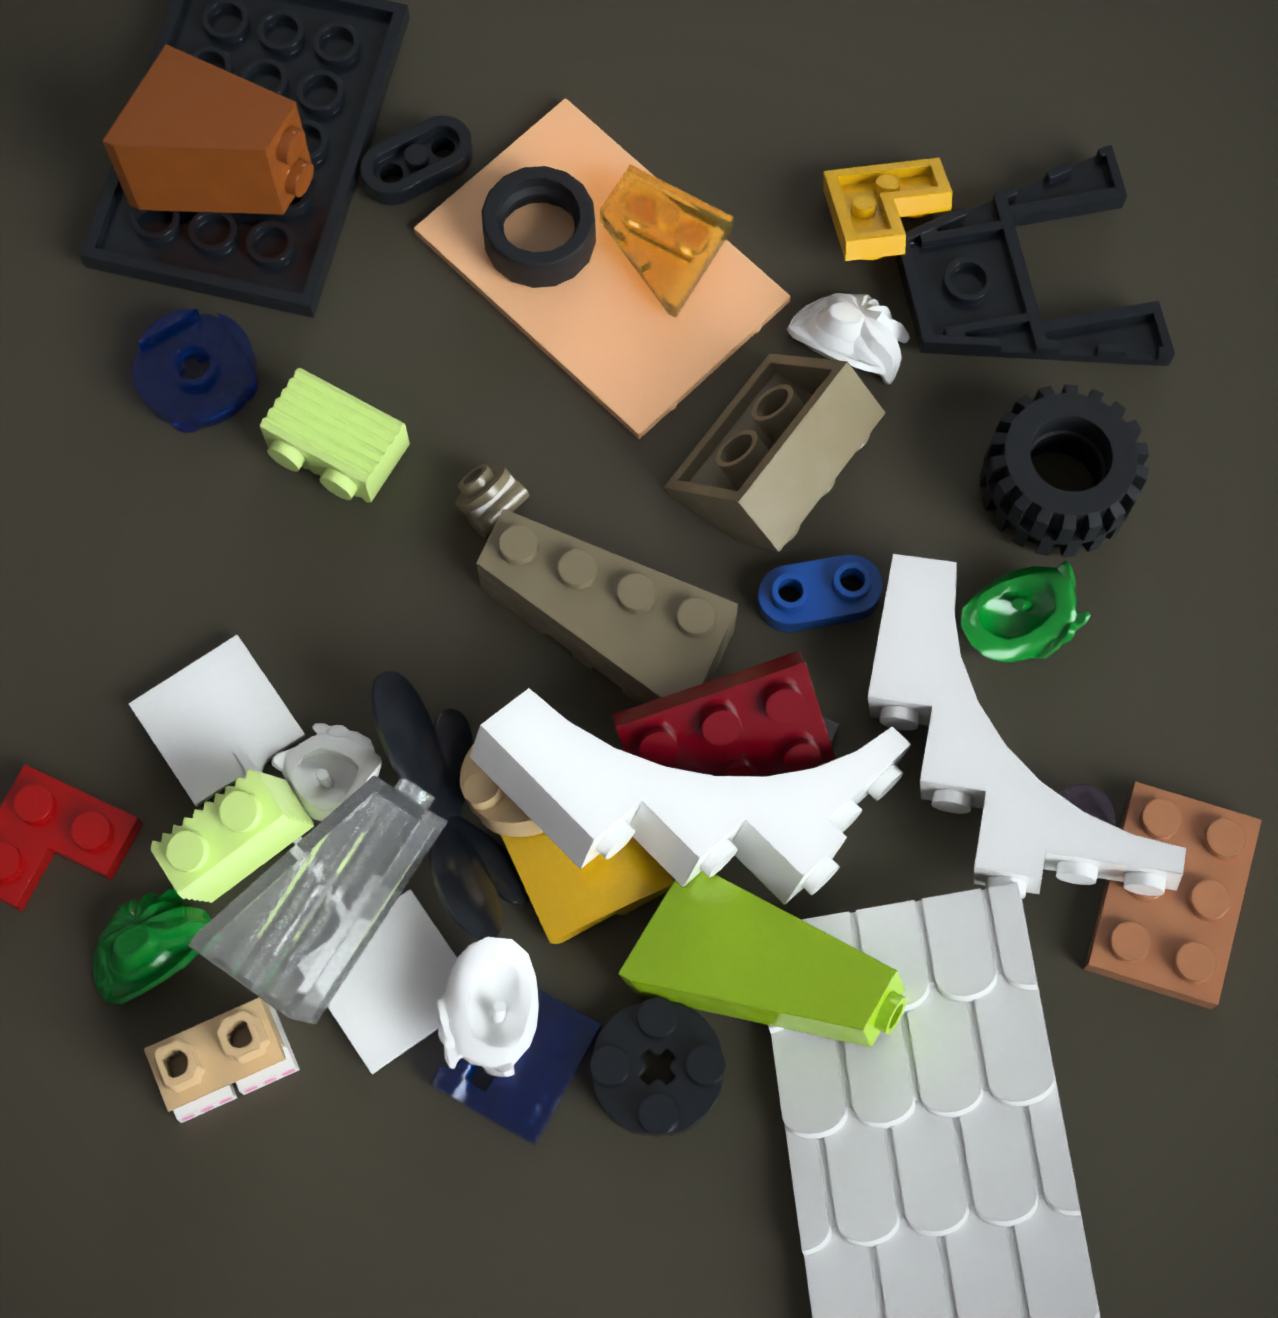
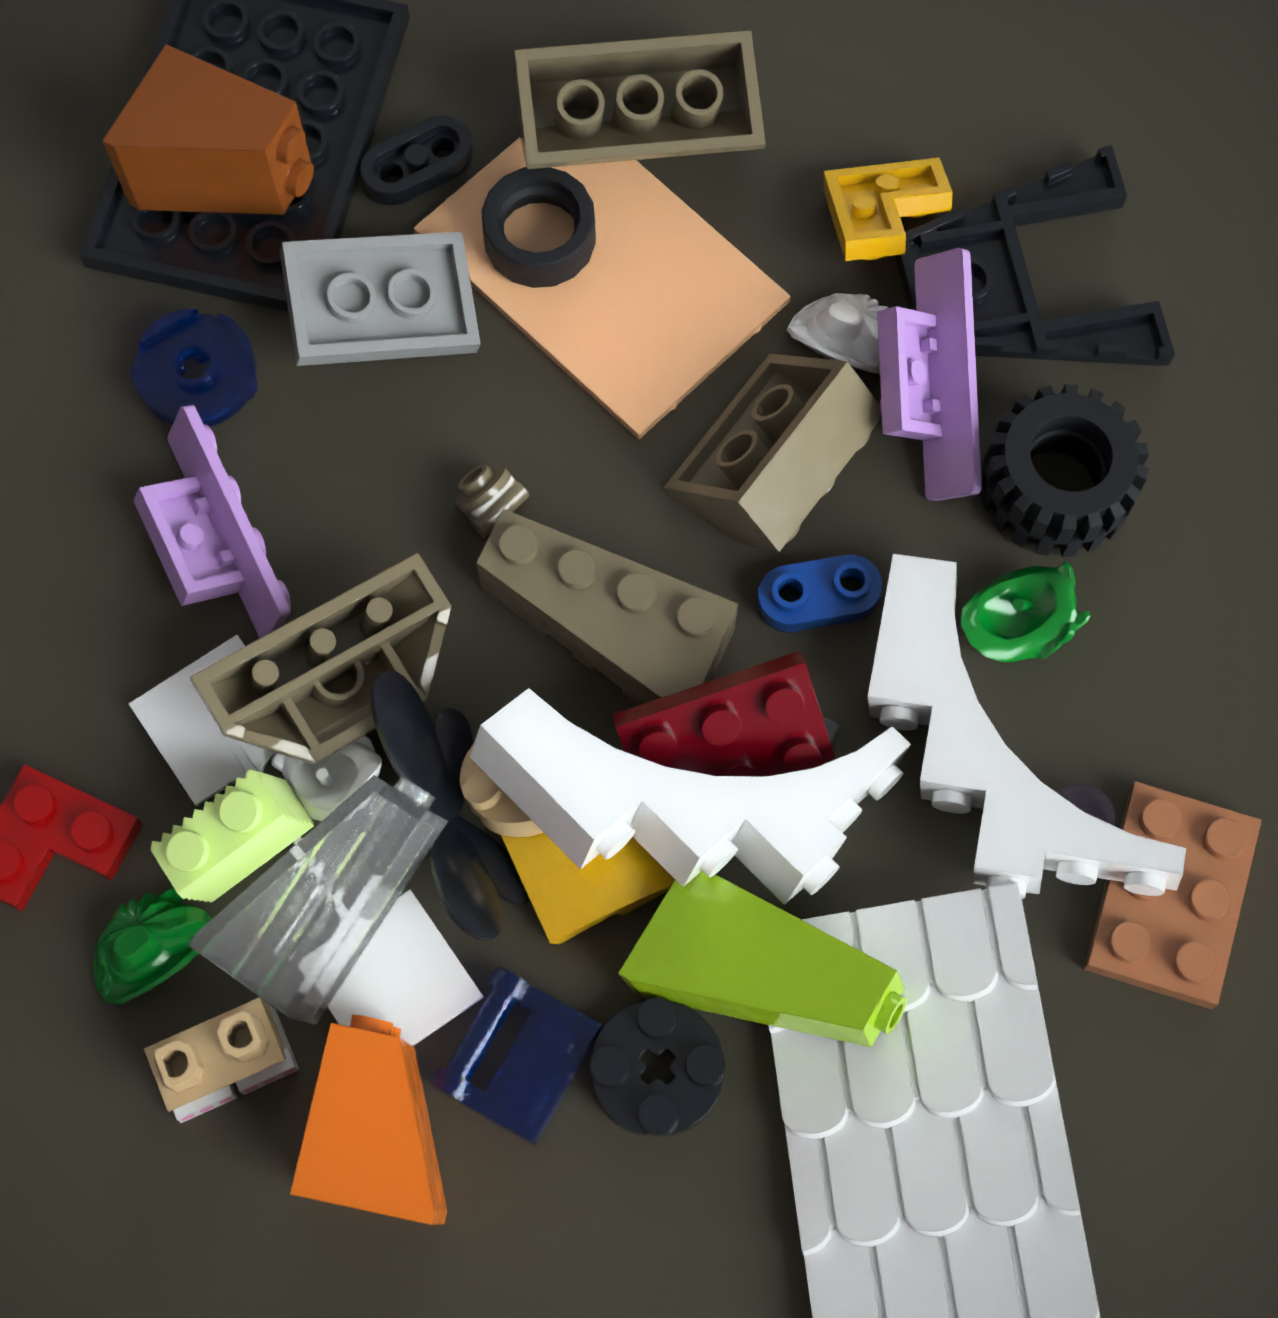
(206, 533): none -> lavender bracket
(312, 679): none -> dark tan wedge
(333, 437): yellowish green brick -> none
(370, 1128): none -> orange slope
(379, 298): none -> light grey plate
(489, 1006): white hat -> none
(638, 99): none -> dark tan slope
(664, 234): clear yellow wing -> none
(932, 374): none -> lavender bracket

